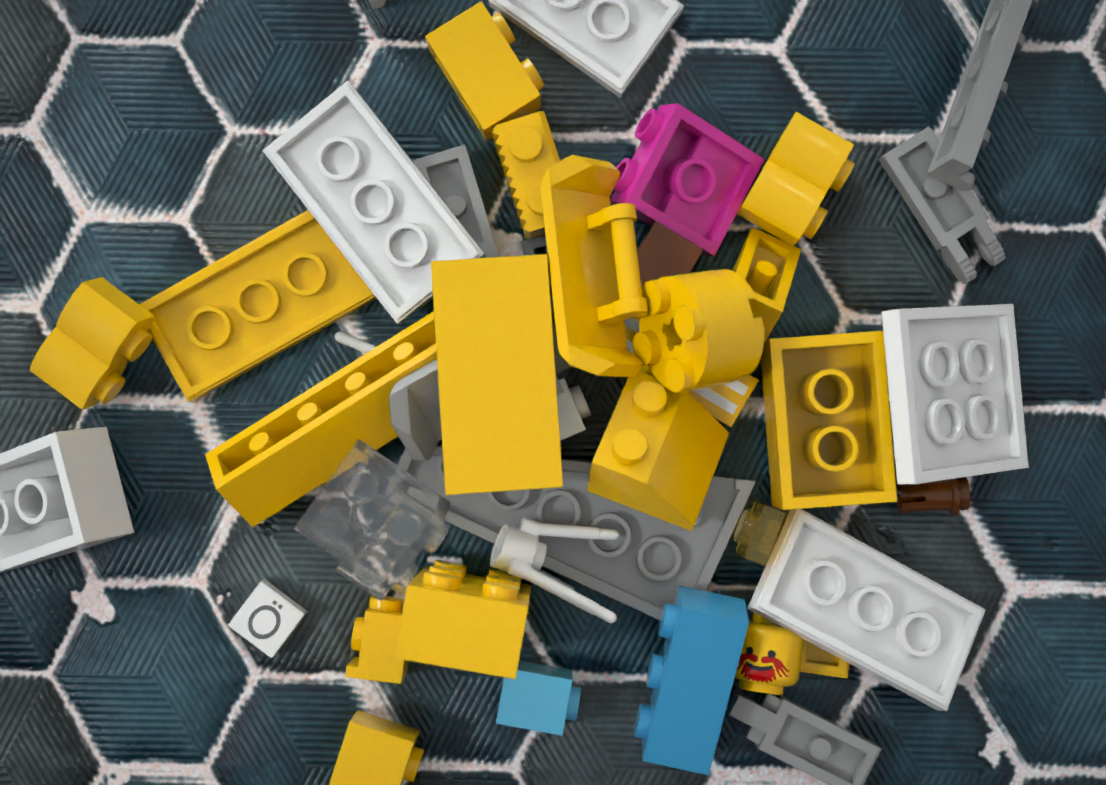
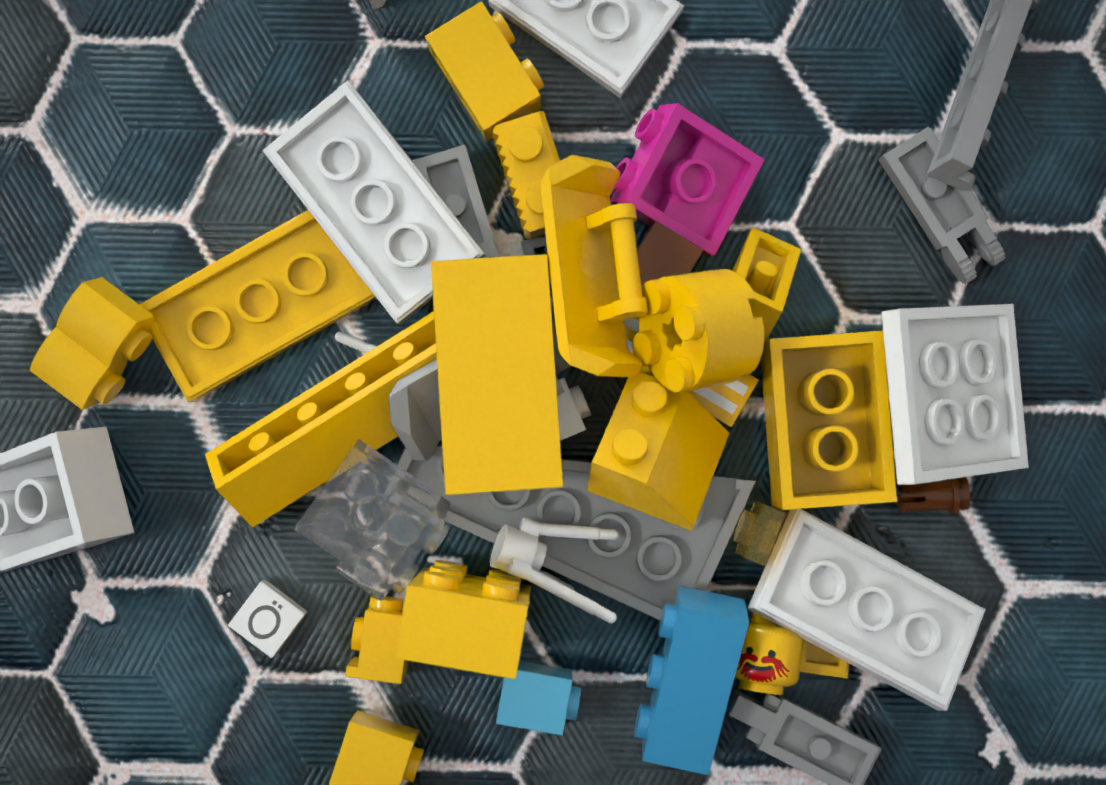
(796, 179): yellow brick -> none

